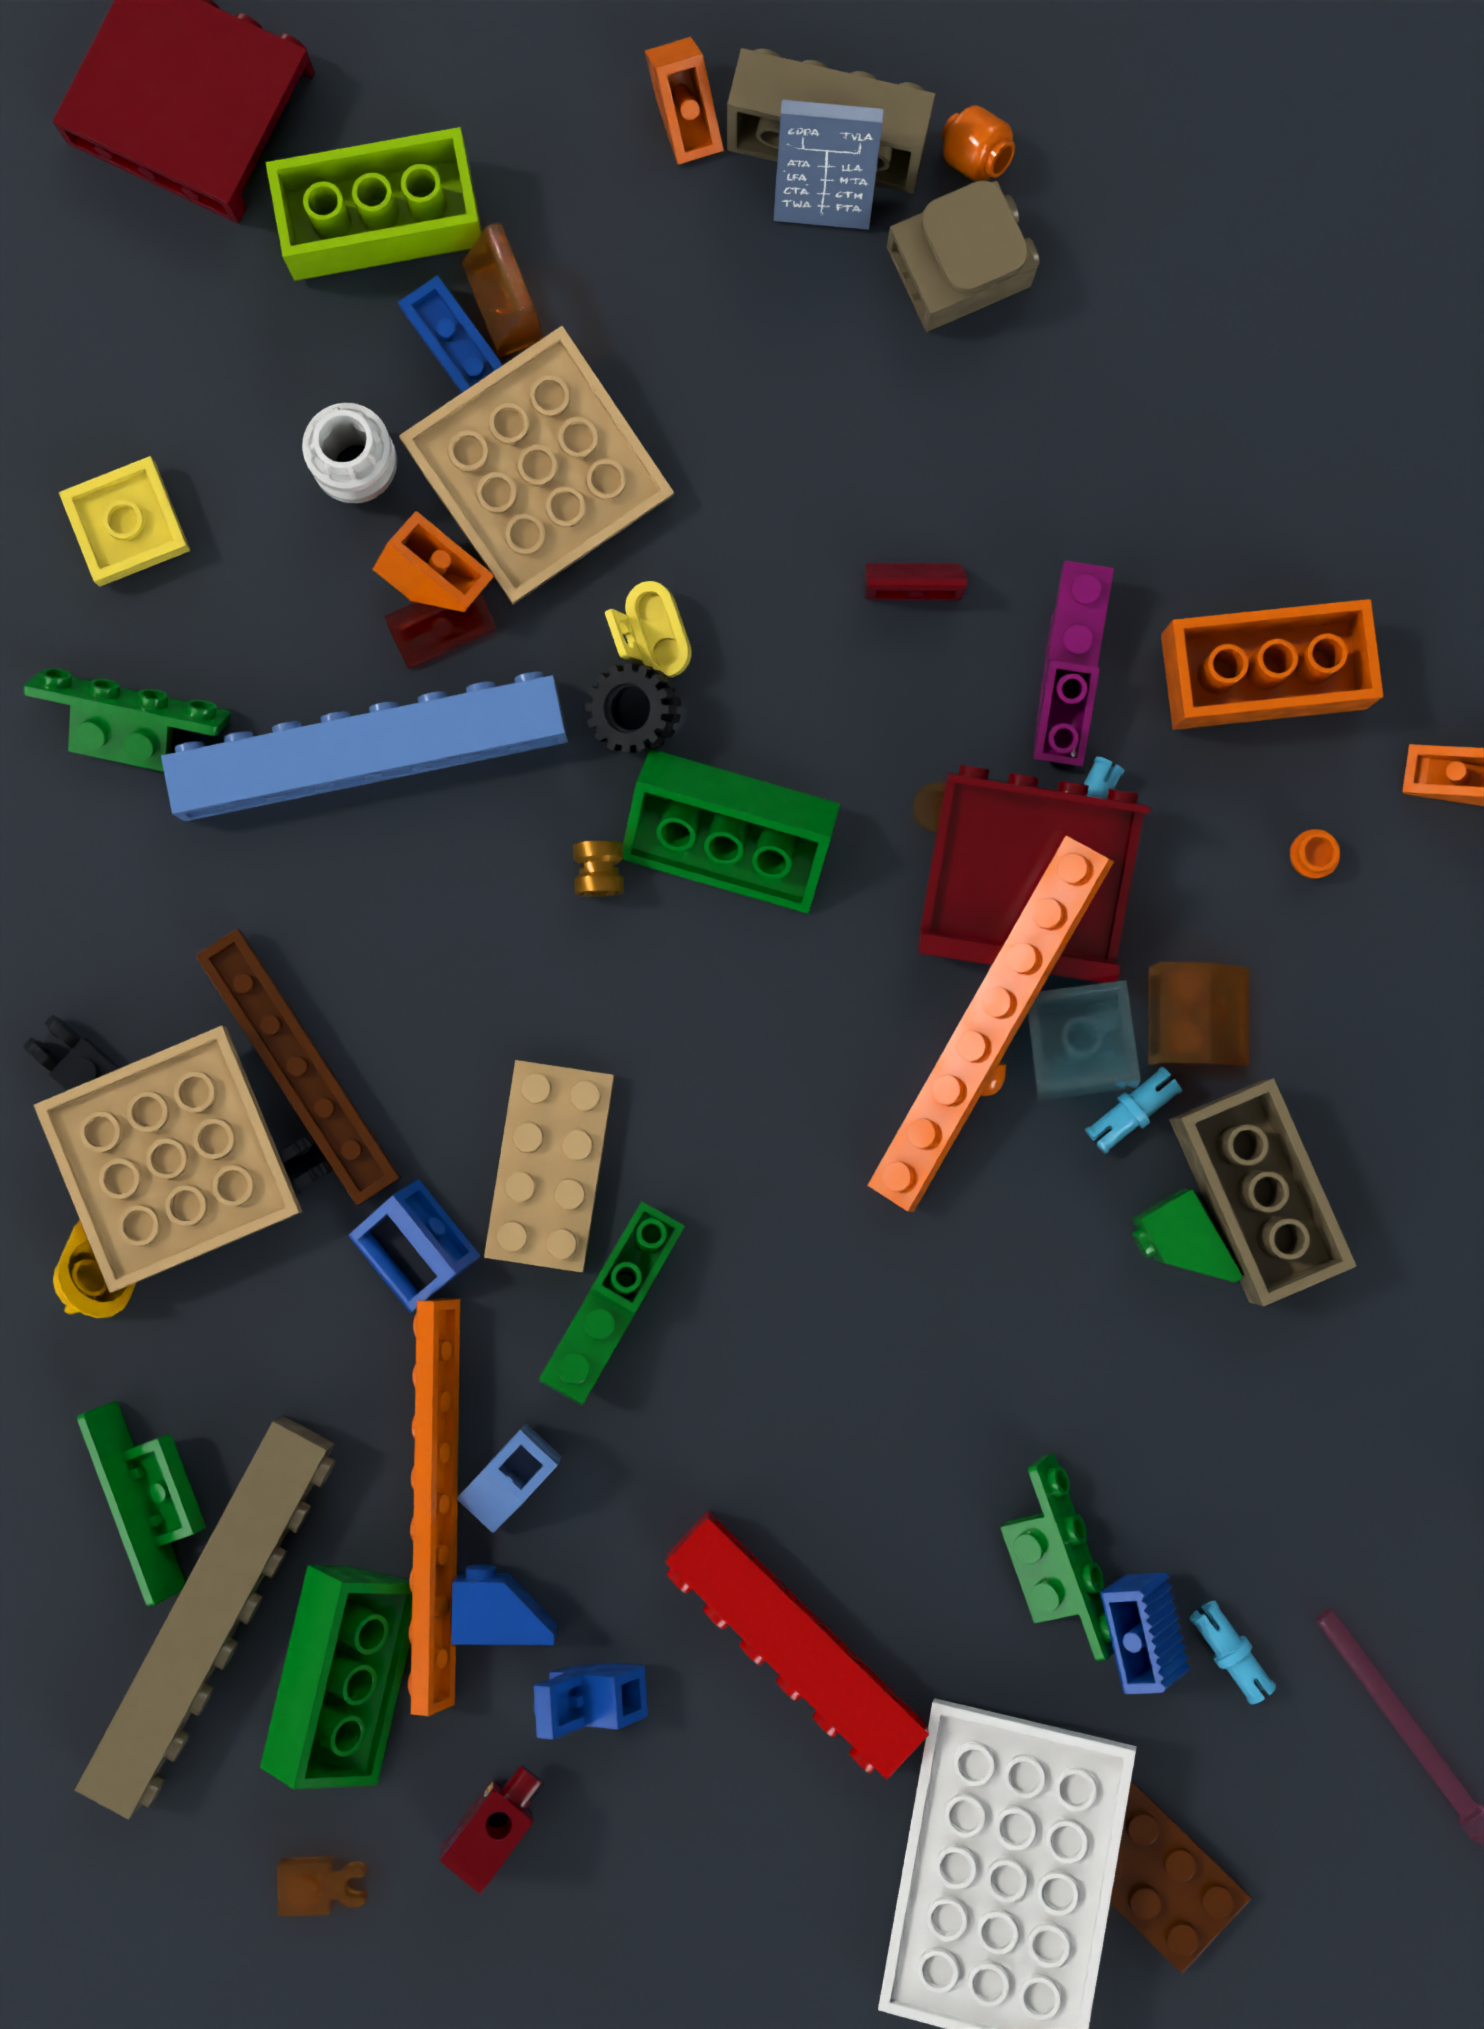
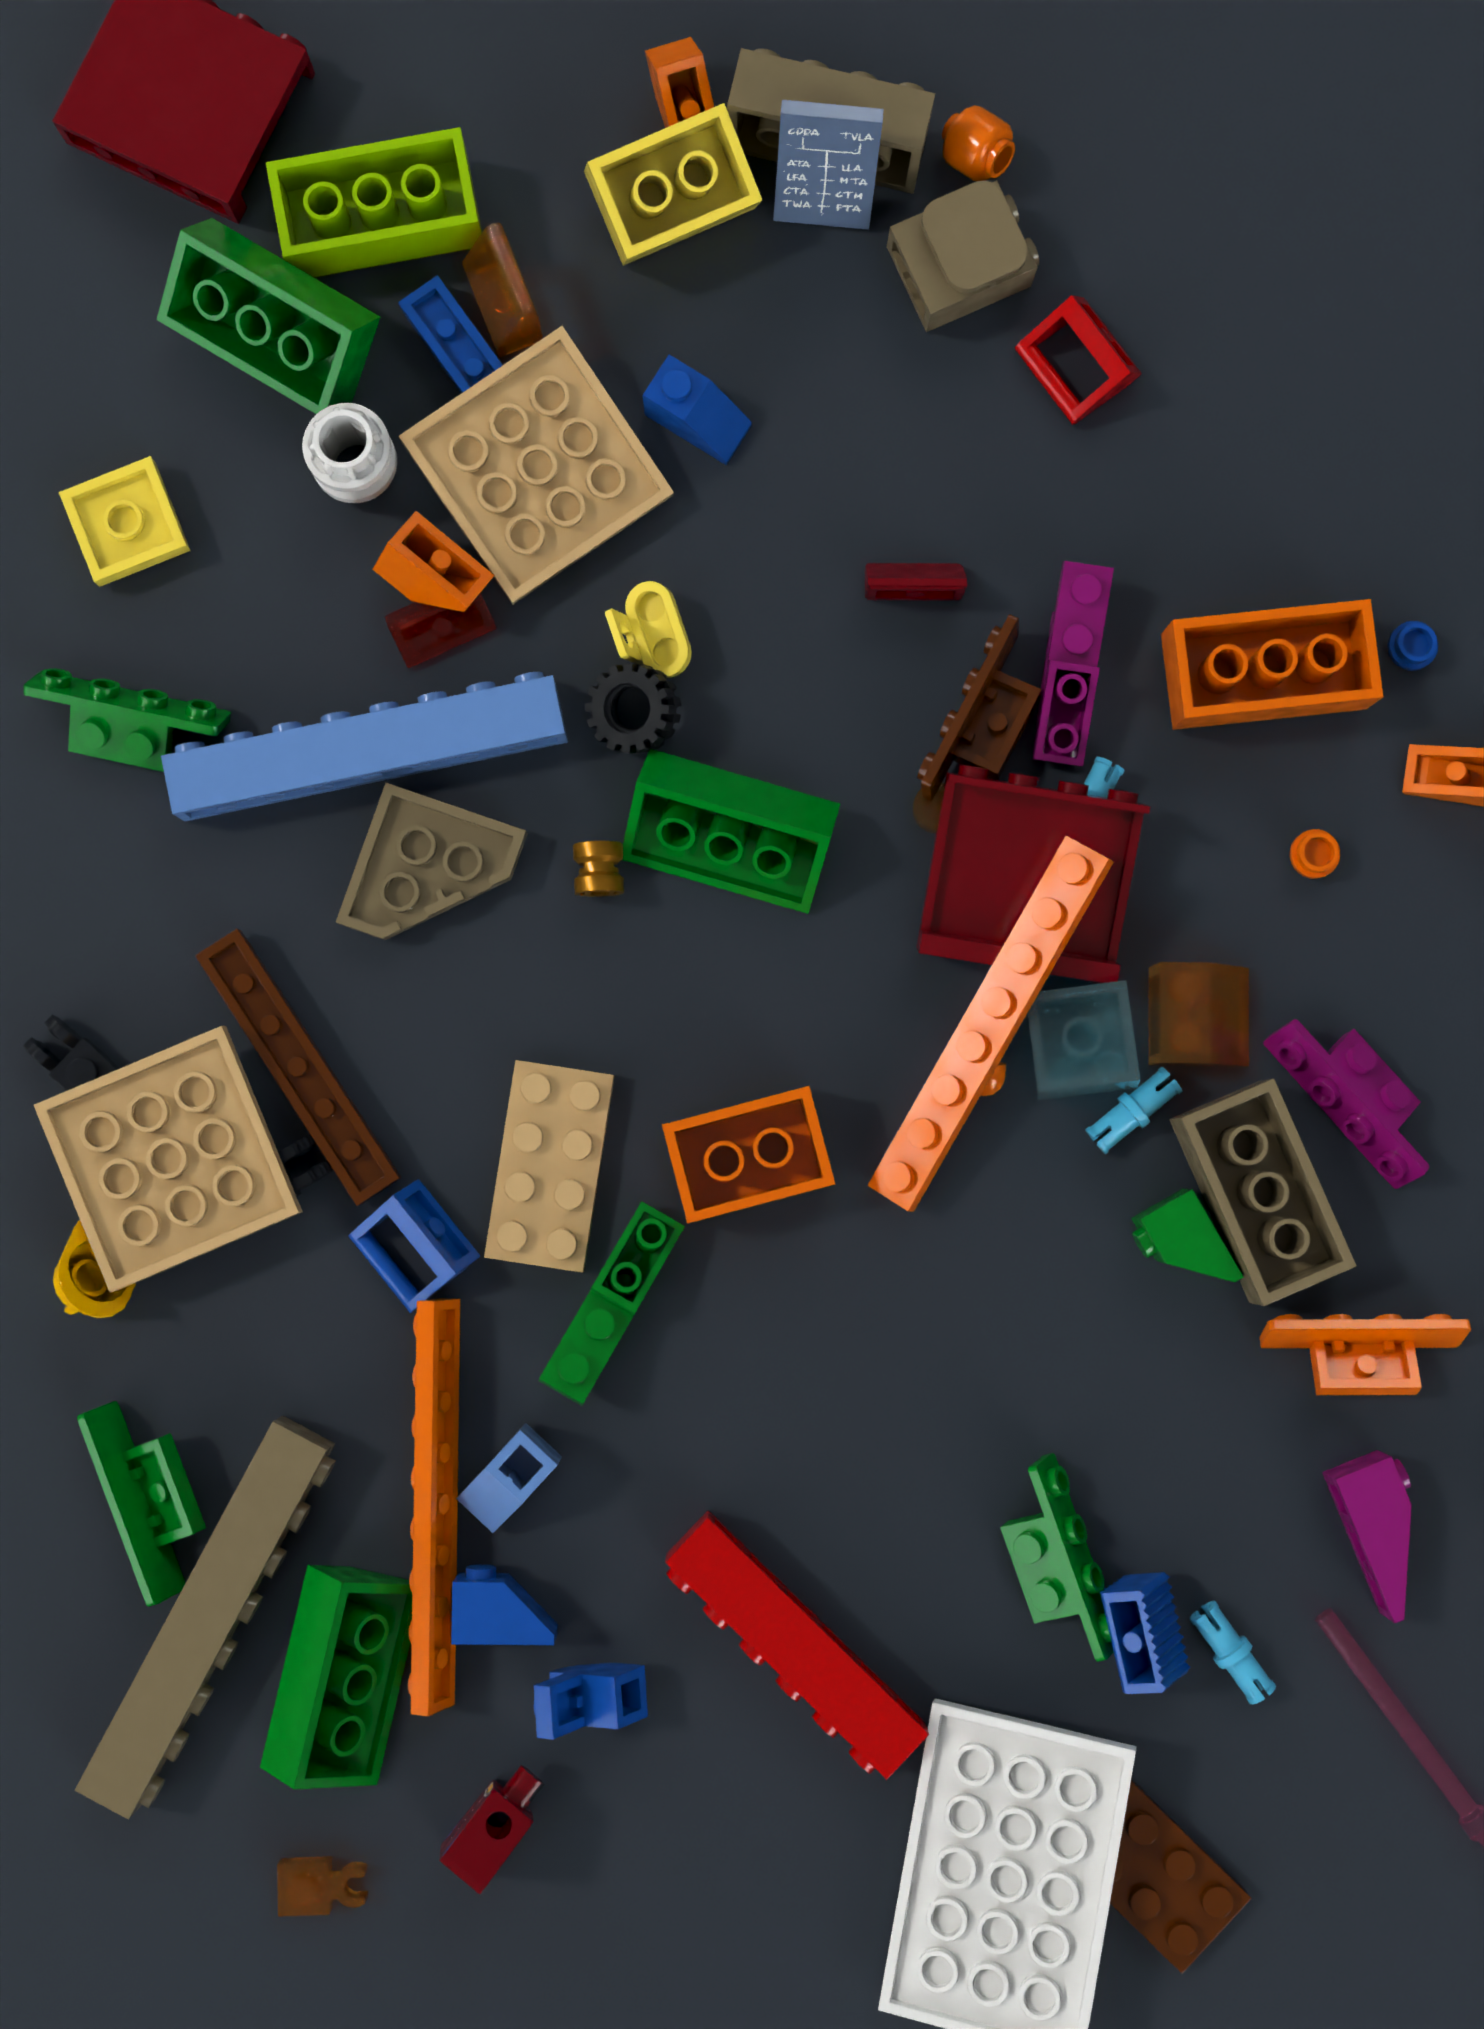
(266, 316): none -> green brick
(424, 862): none -> dark tan plate
(673, 184): none -> light yellow brick
(695, 410): none -> blue slope
(748, 1154): none -> orange brick
(988, 719): none -> reddish brown bracket
(1100, 344): none -> red tile
(1356, 1094): none -> magenta bracket
(1365, 1354): none -> orange bracket
(1377, 1520): none -> magenta slope
(1412, 645): none -> blue plate

